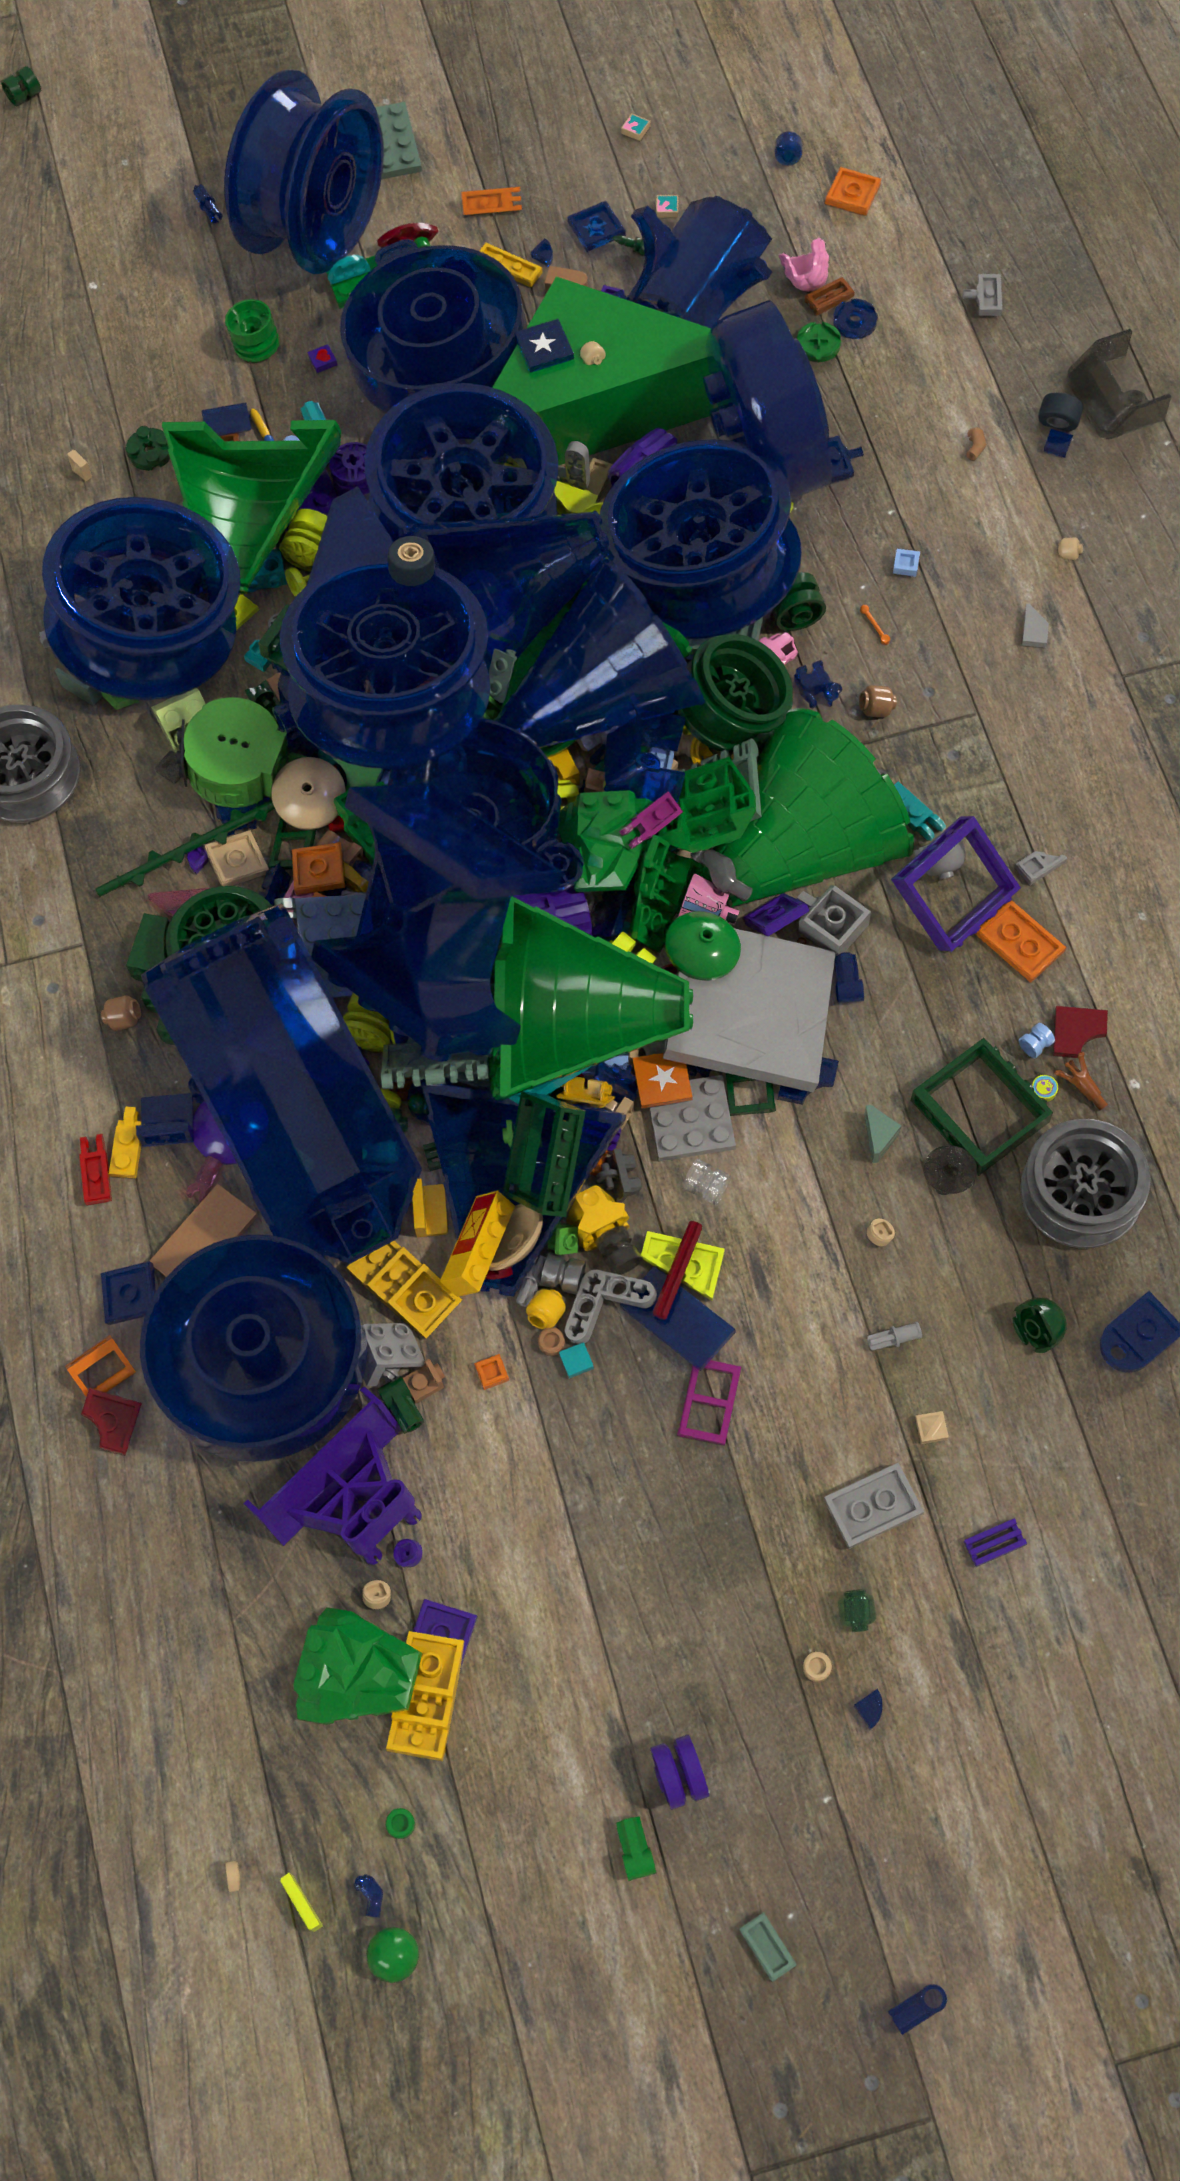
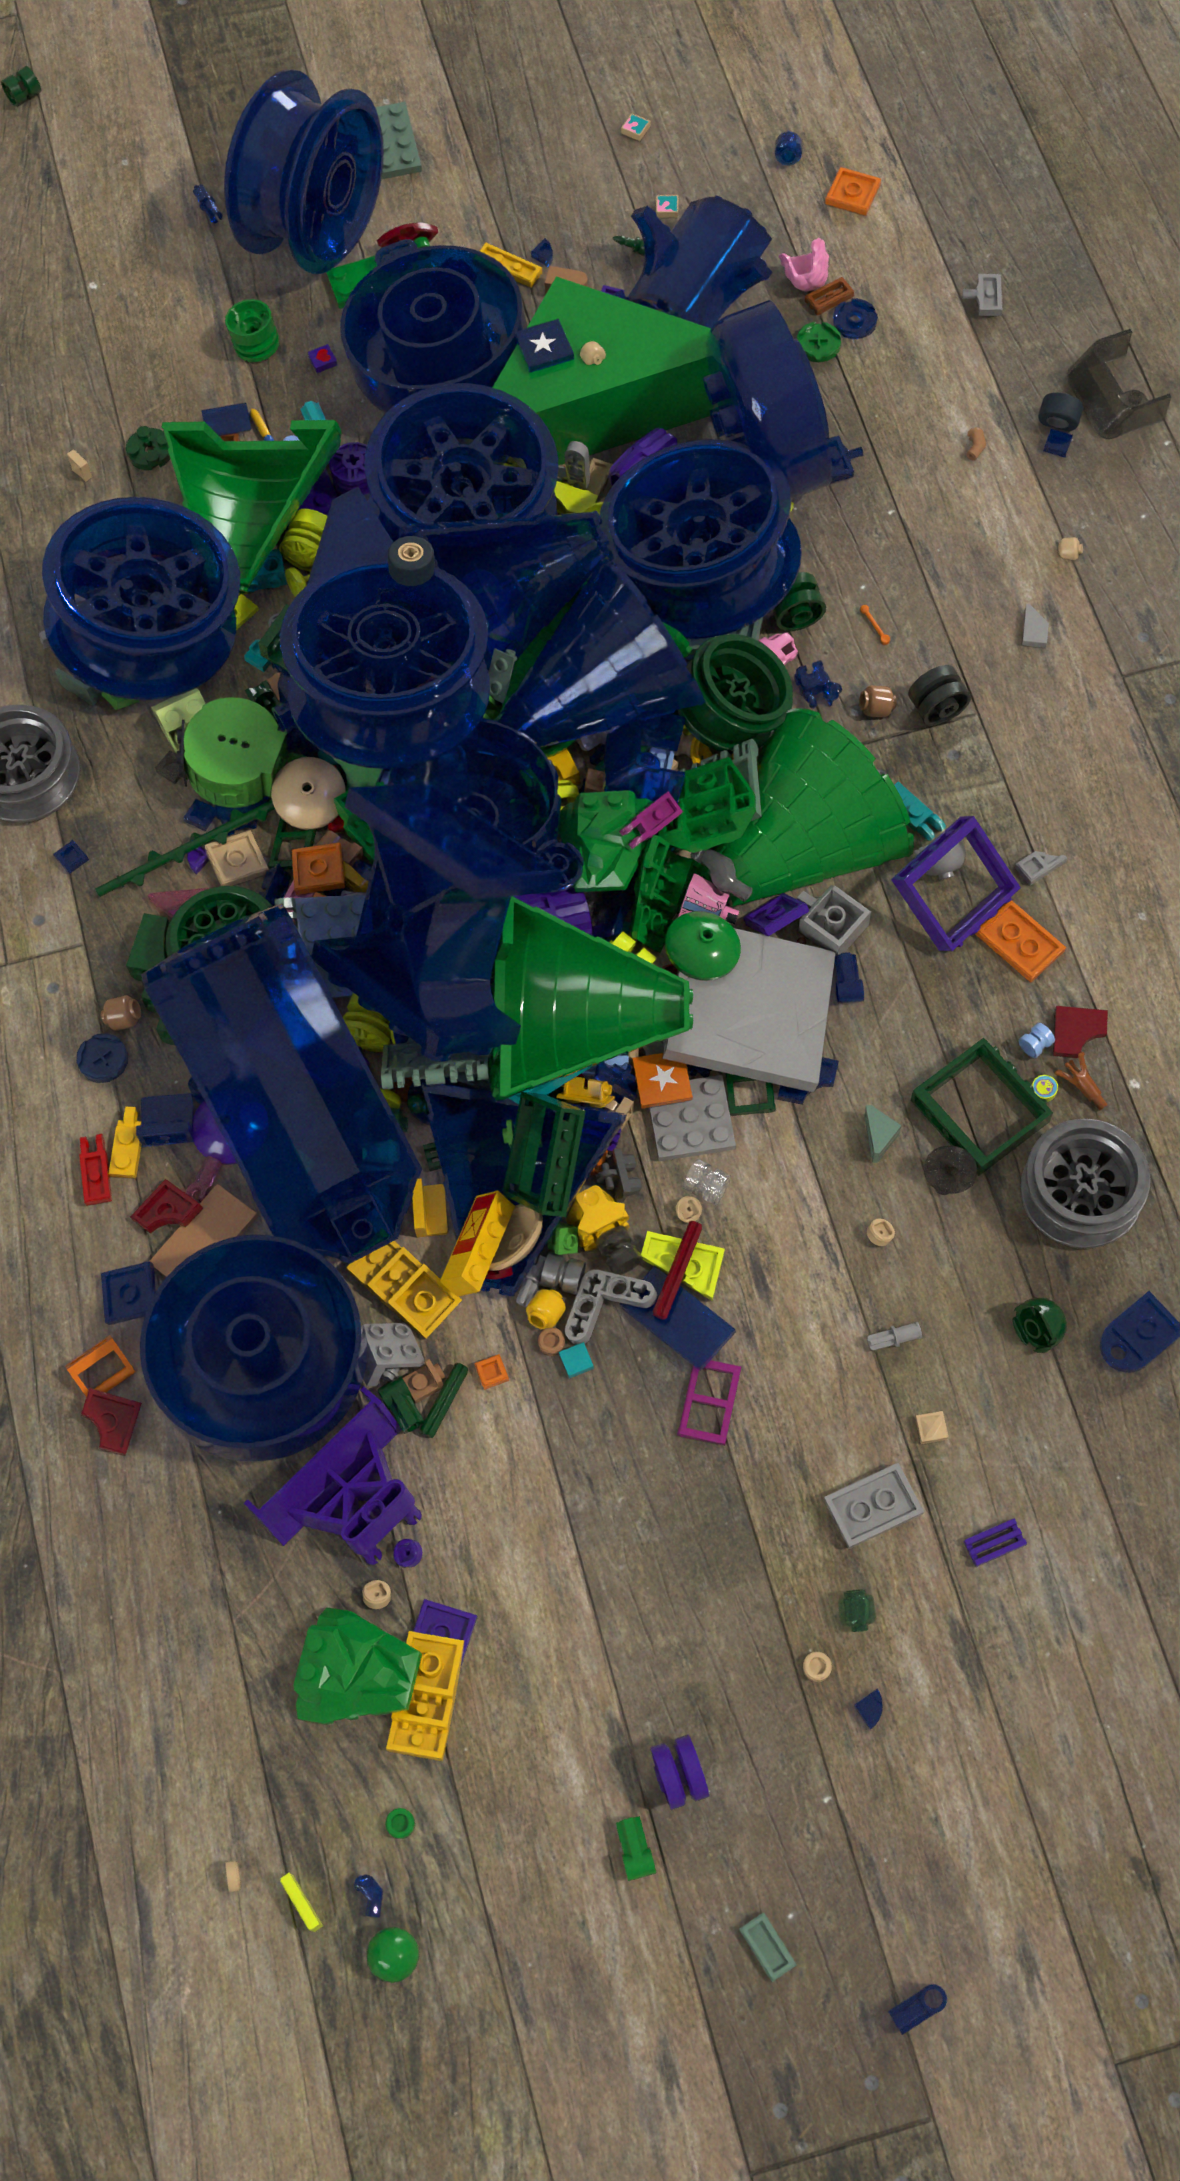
(71, 857): none -> clear blue tile
(102, 1058): none -> dark blue tile
(166, 1206): none -> dark red tile
(200, 815): none -> clear blue tile
(348, 268): teal tile -> none
(444, 1400): none -> dark green axle
(490, 200): orange hinge -> none
(596, 226): clear blue tile -> none
(688, 1209): none -> tan tile
(906, 562): light blue plate -> none
(939, 695): none -> pearl dark grey wheel

